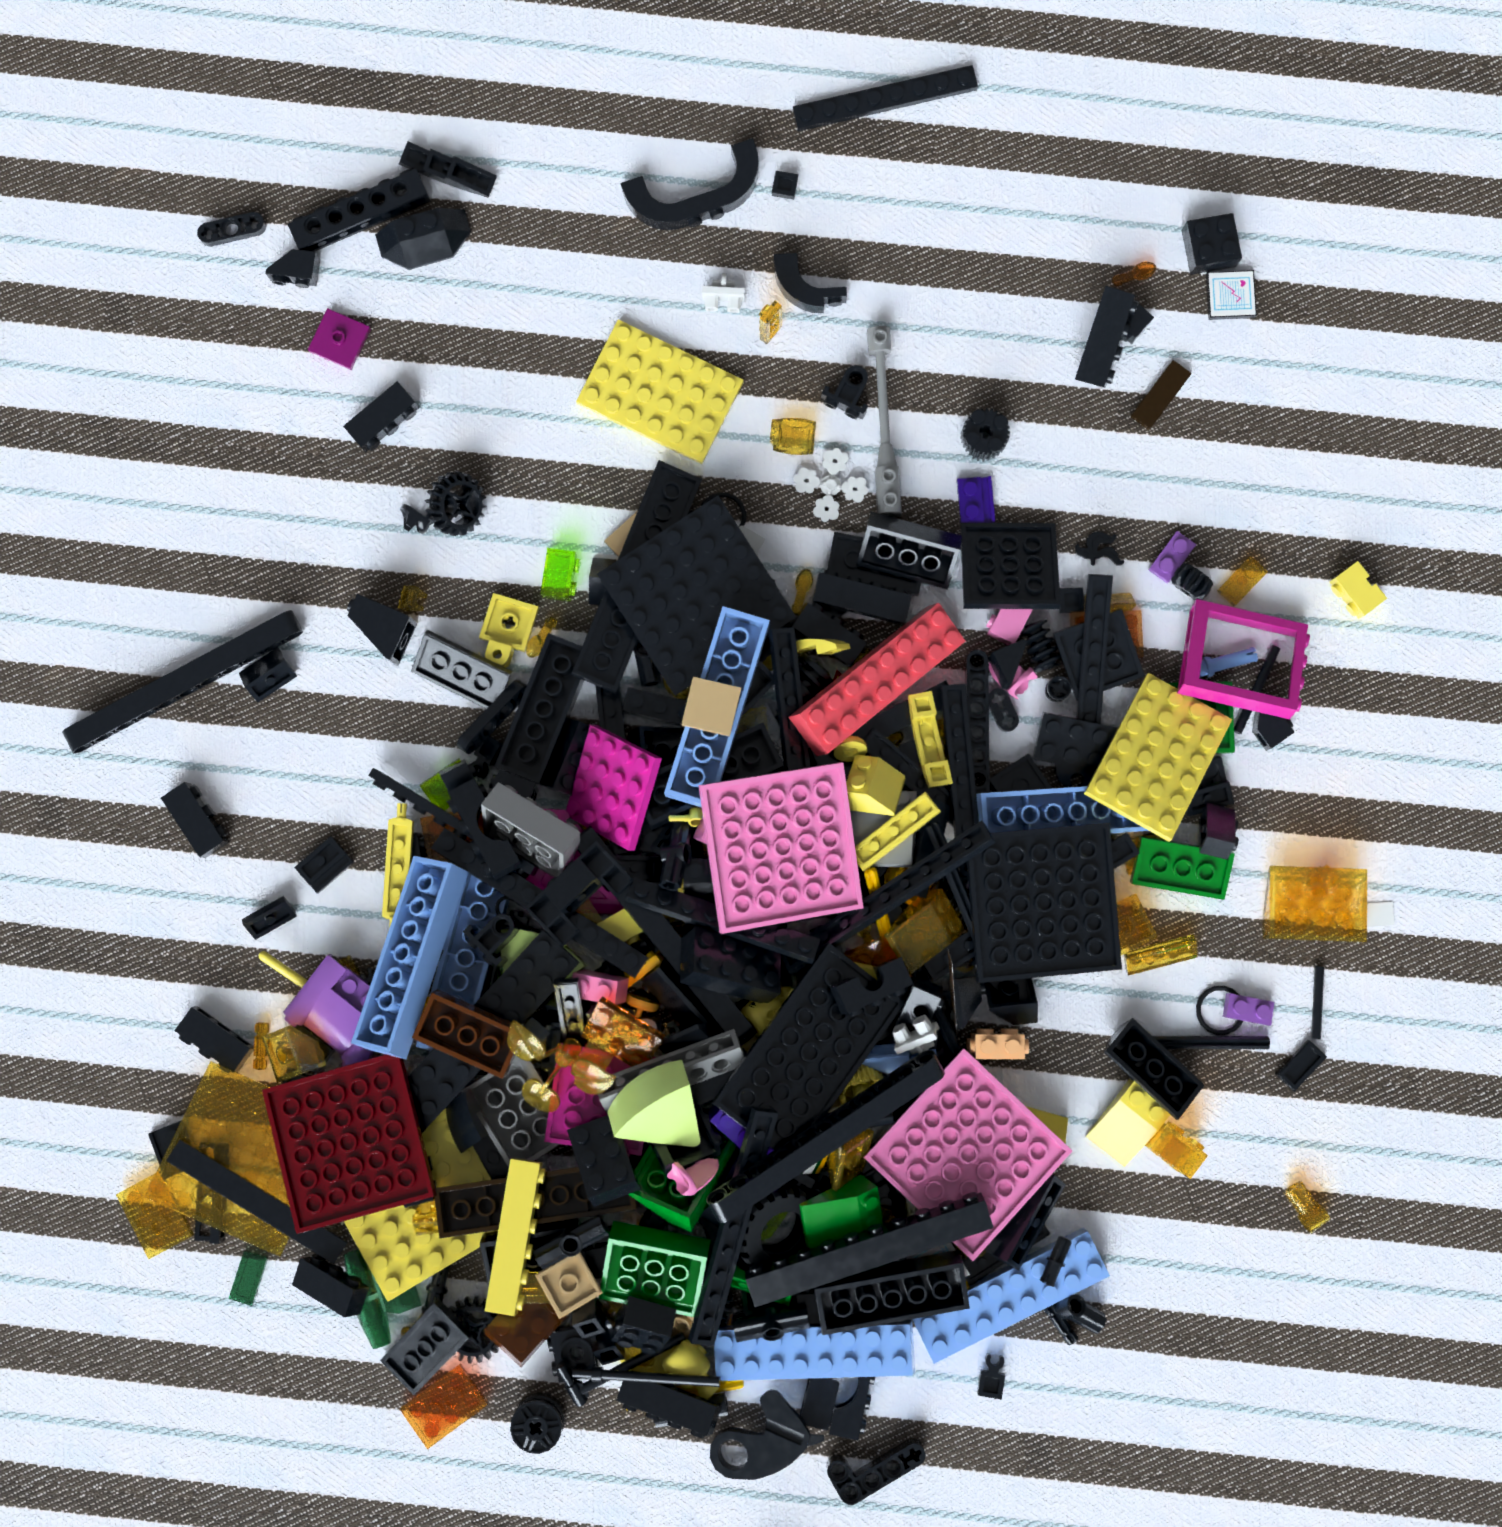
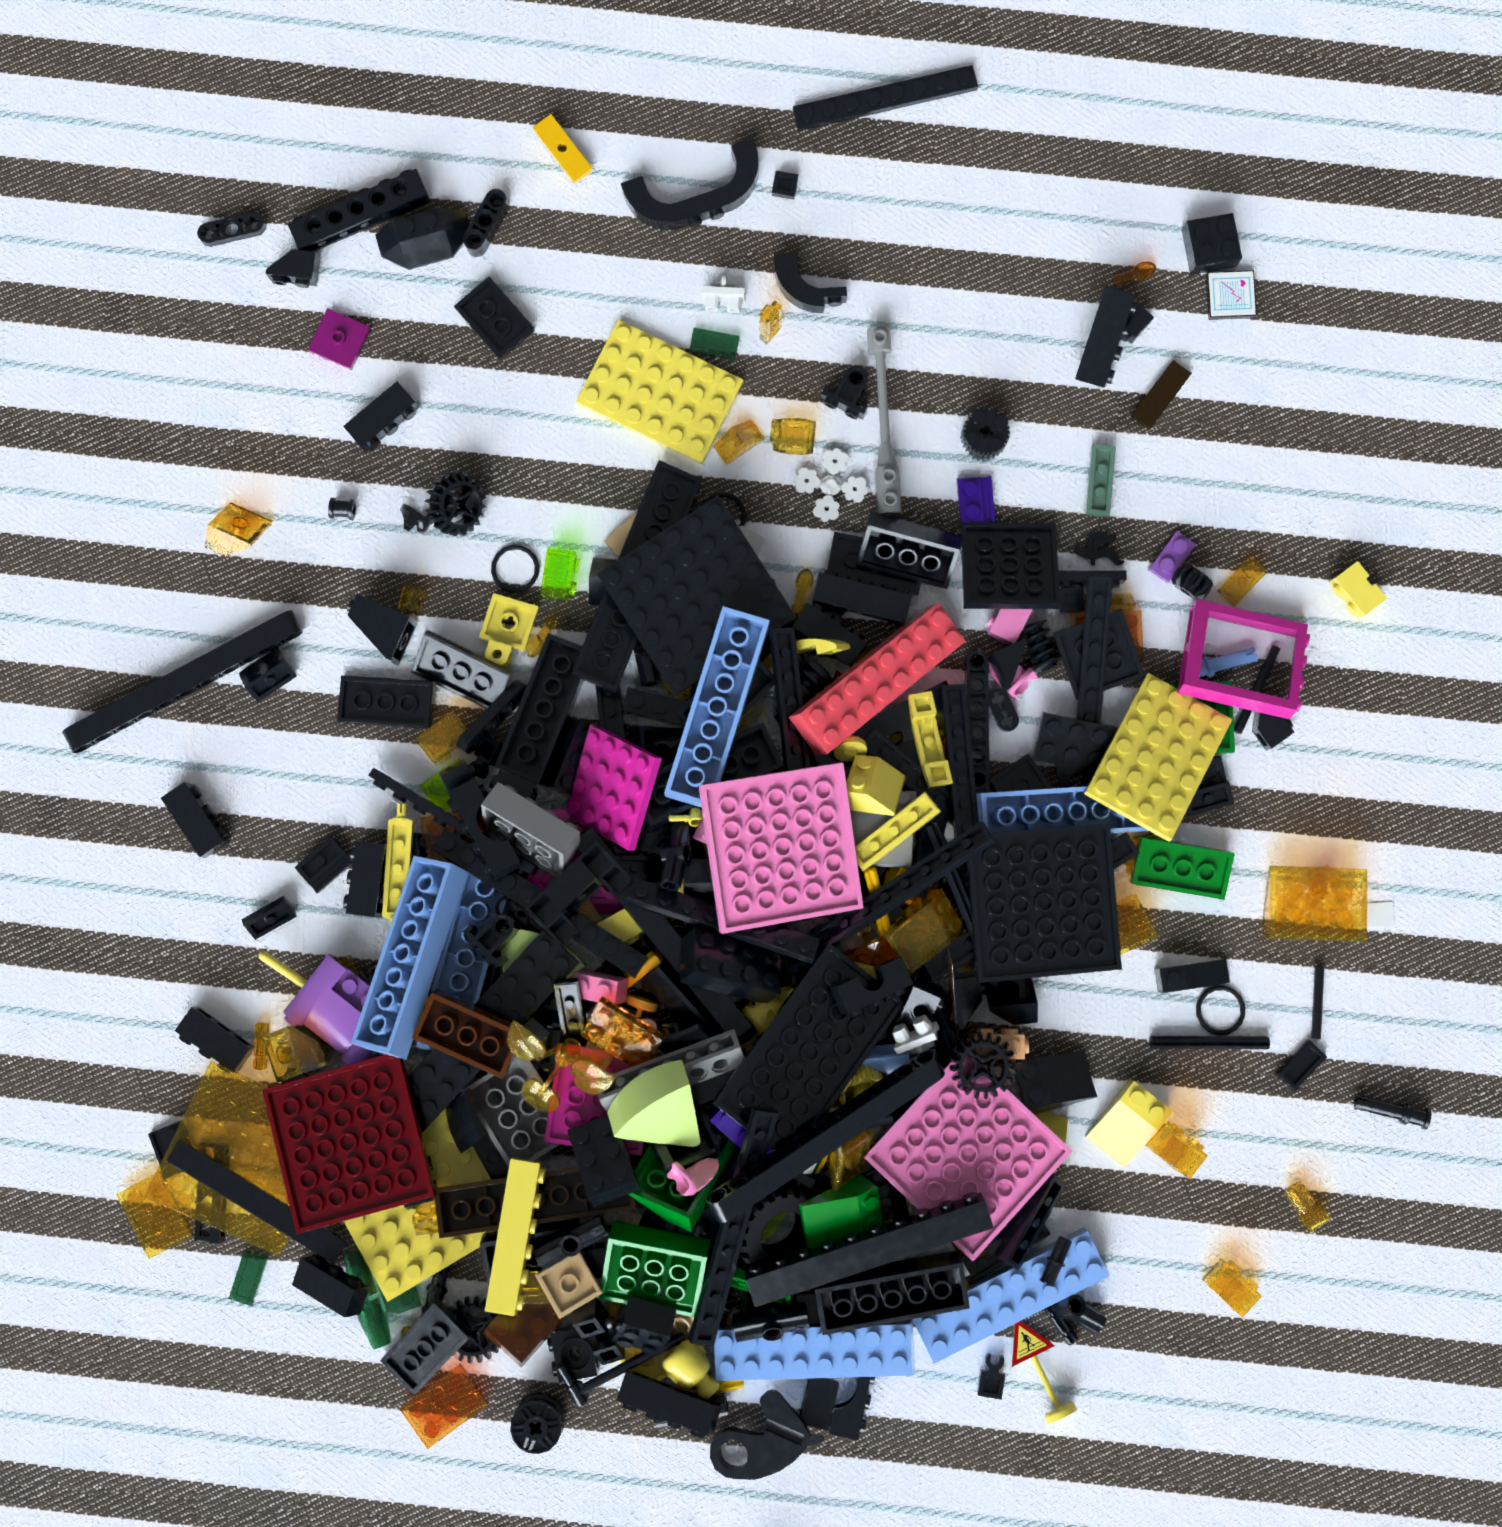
(234, 530): none -> clear yellow slope
(342, 508): none -> black bush
(366, 880): none -> black brick
(386, 702): none -> black tile
(442, 738): none -> clear yellow brick
(448, 170): black slope -> none
(486, 212): none -> black beam
(494, 318): none -> black plate
(501, 552): none -> black piece
(555, 139): none -> yellow tile
(598, 1374): black bar -> none
(711, 706): tan tile -> none
(714, 344): none -> clear green tile
(738, 441): none -> clear yellow slope
(877, 1466): black beam -> none
(974, 1073): none -> black gear
(1027, 1345): none -> light yellow piece
(1054, 1081): none -> black slope
(1061, 687): black wheel -> none
(1068, 578): none -> black plate
(1100, 480): none -> sand green plate
(1153, 1067): black slope -> none
(1160, 954): clear yellow plate -> none
(1191, 976): none -> black slope
(1217, 831): brick -> none
(1232, 1287): none -> clear yellow brick
(1248, 1009): medium lavender plate -> none
(1403, 1113): none -> black pin

